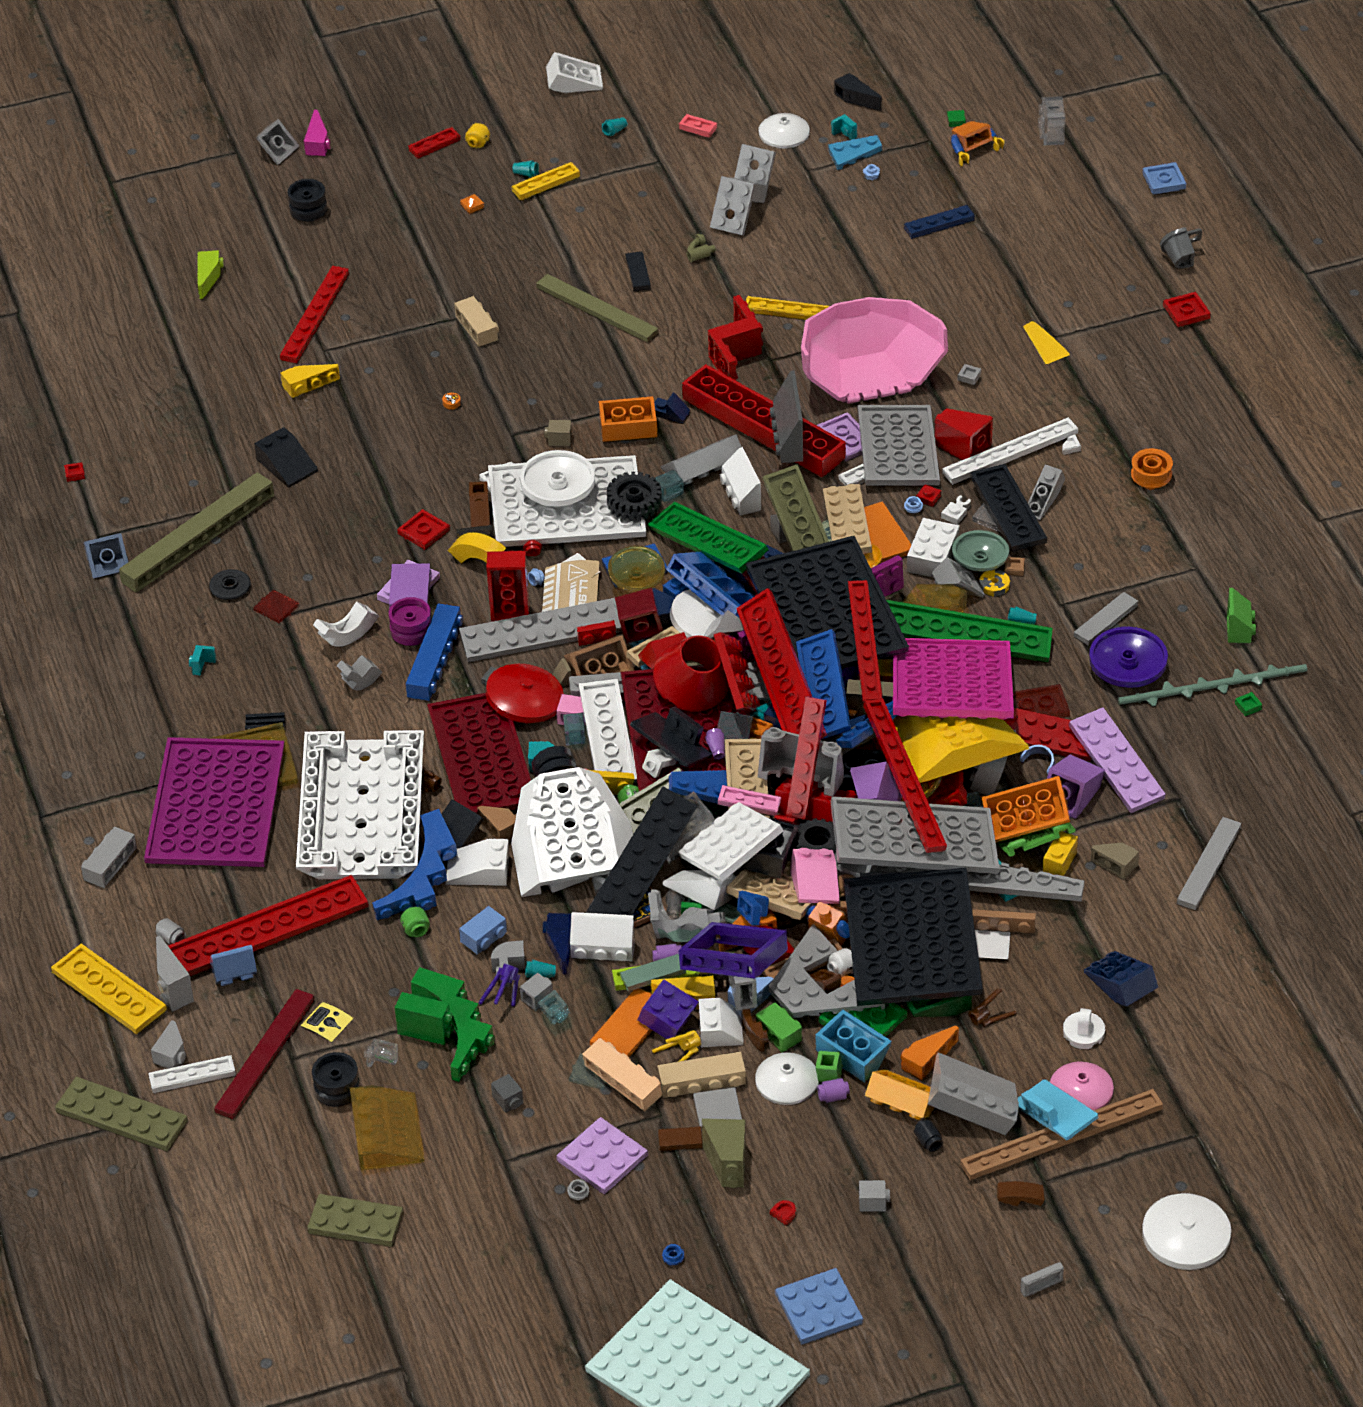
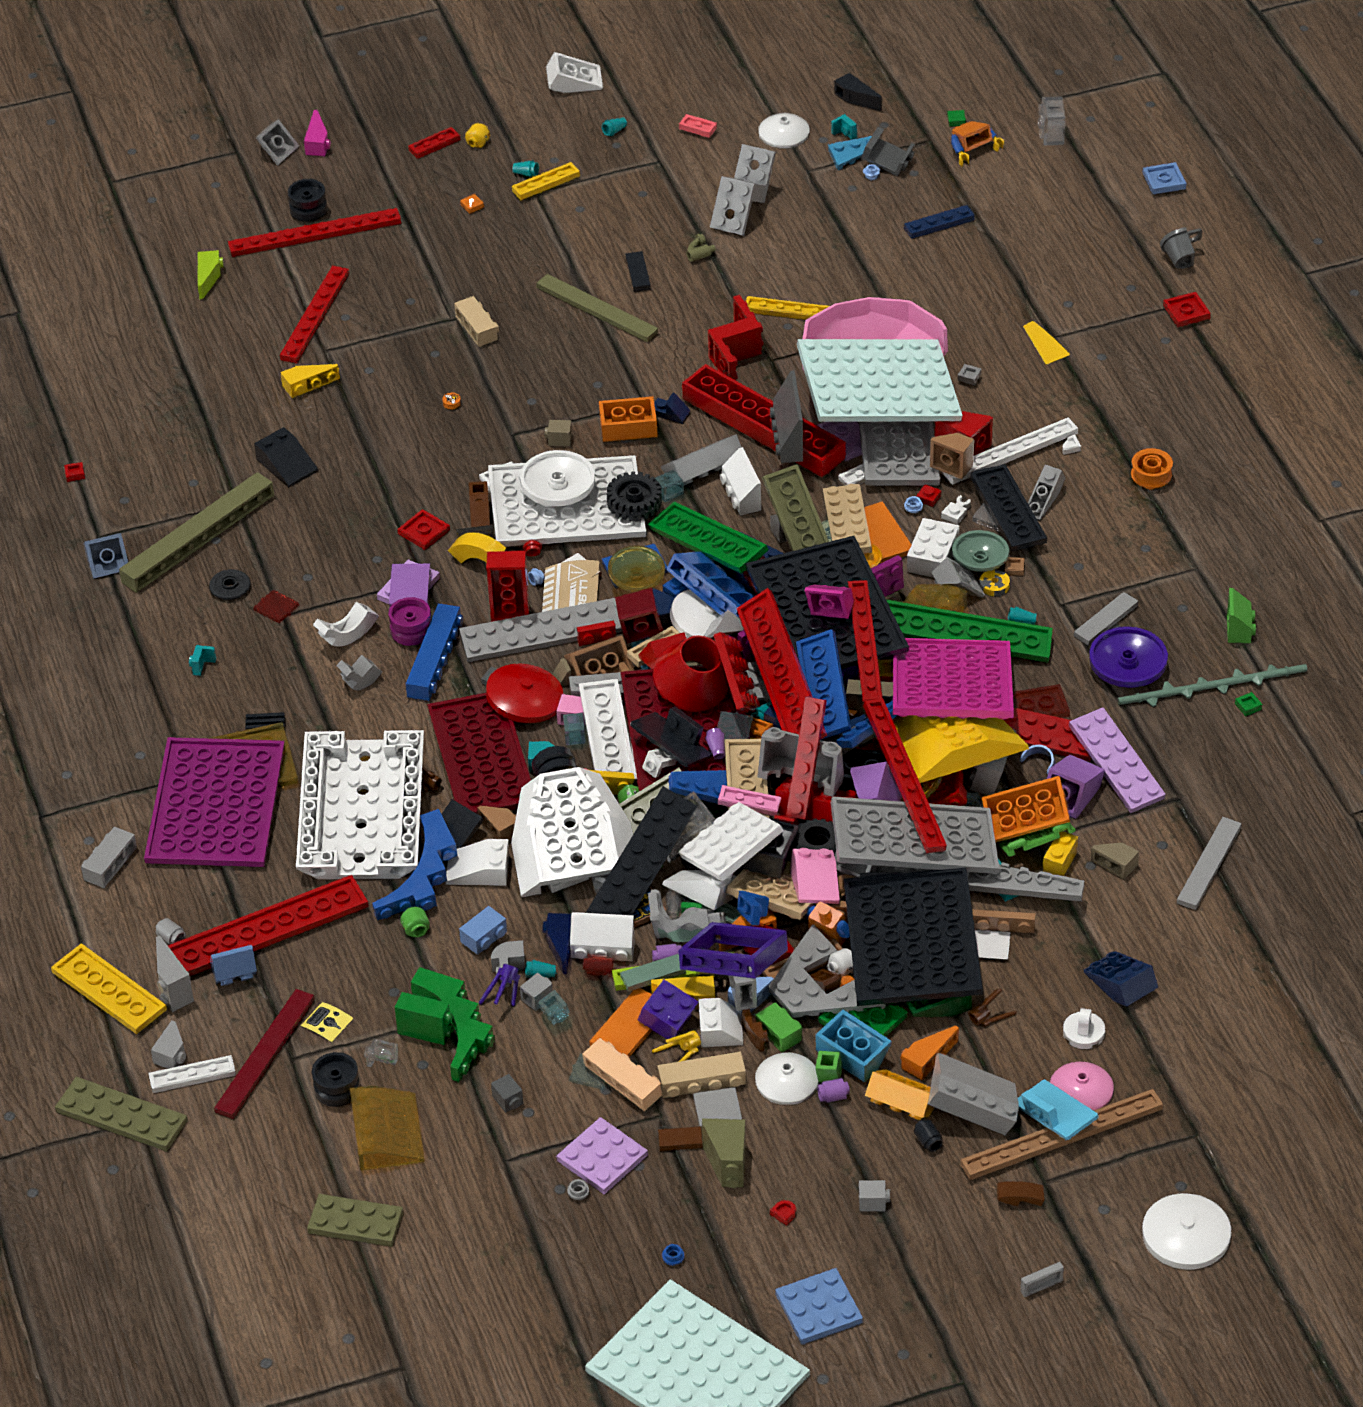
(314, 232): none -> red plate
(598, 964): none -> clear red brick
(829, 600): none -> dark pink slope
(878, 380): none -> light aqua plate
(886, 155): none -> dark grey panel
(952, 454): none -> medium nougat slope

